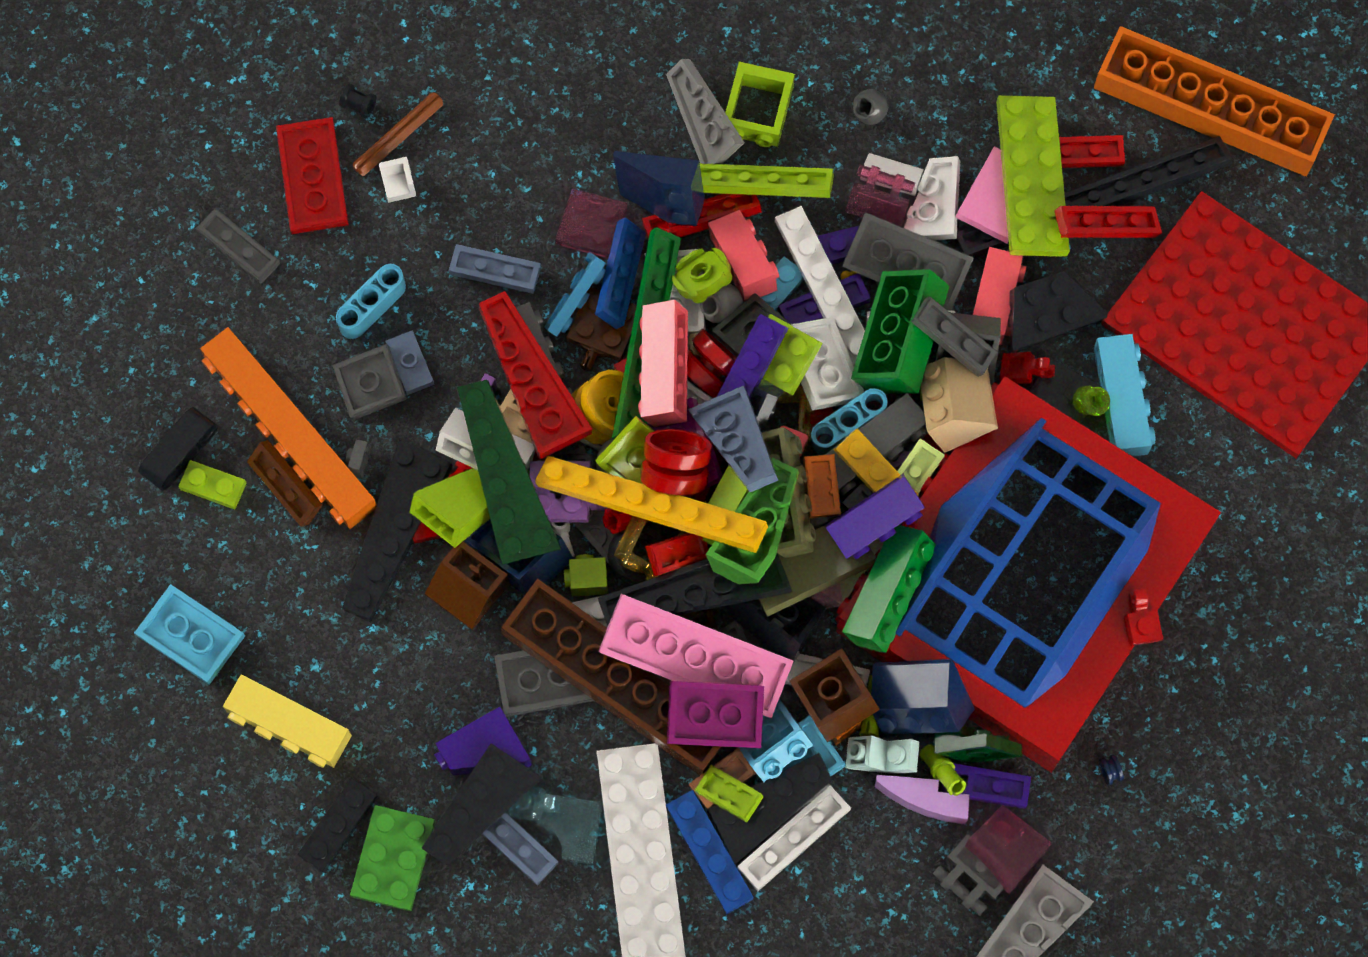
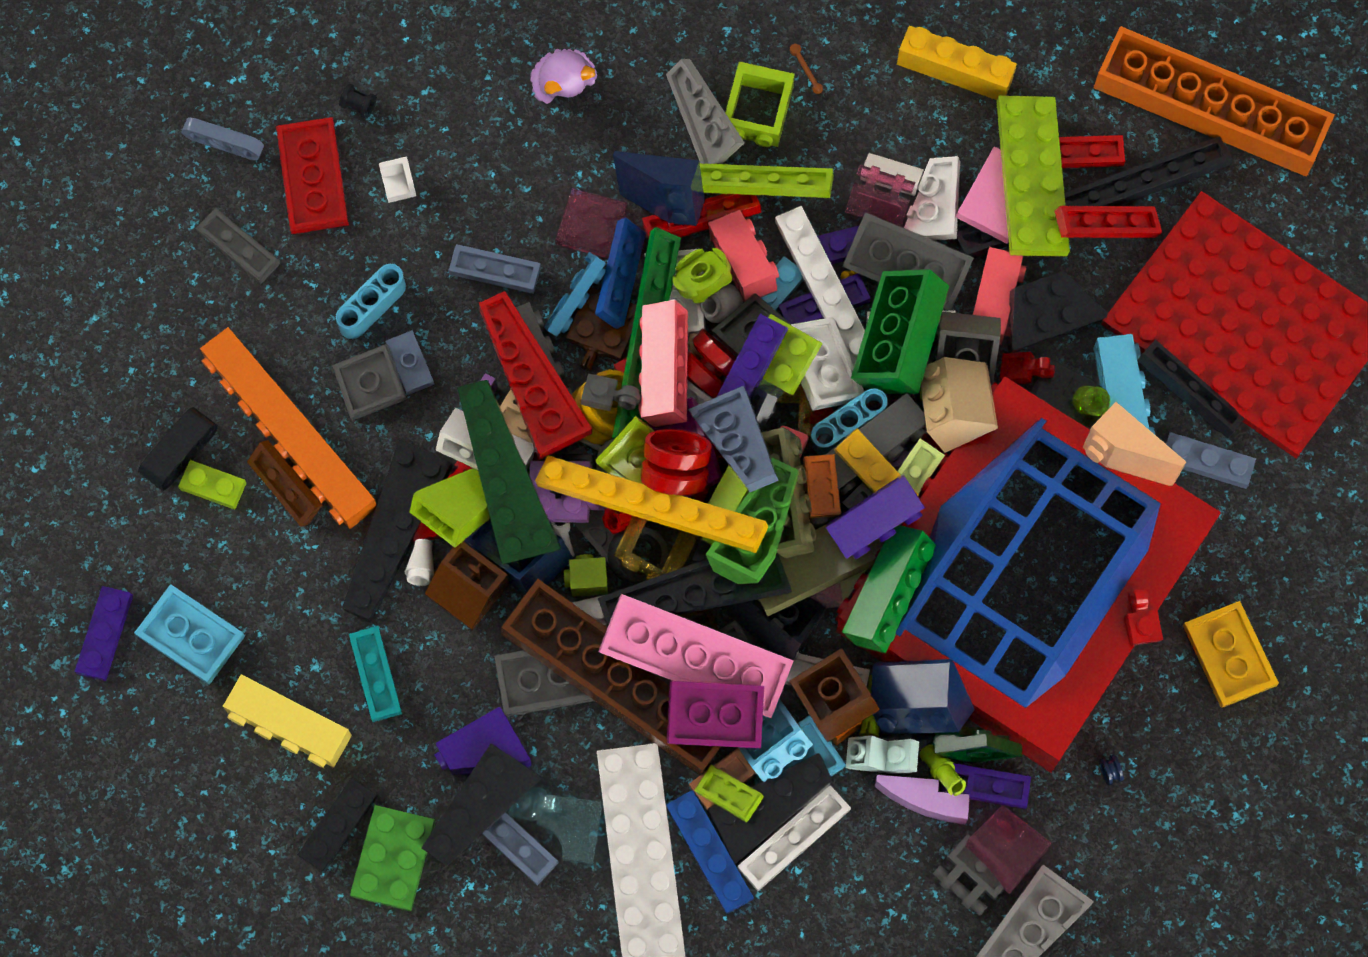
(103, 633): none -> dark purple plate
(222, 138): none -> sand blue beam
(358, 458): dark grey plate -> none
(375, 674): none -> teal plate
(397, 134): dark orange axle -> none
(420, 565): none -> white cone
(562, 74): none -> lavender hair
(601, 392): none -> dark grey plate
(676, 552): red plate -> none
(795, 50): none -> dark orange hinge
(870, 107): dark grey piece -> none
(954, 336): dark grey tile -> none
(956, 63): none -> yellow brick
(1131, 448): none -> light nougat slope
(1191, 389): none -> black plate
(1212, 460): none -> sand blue plate
(1230, 654): none -> yellow plate

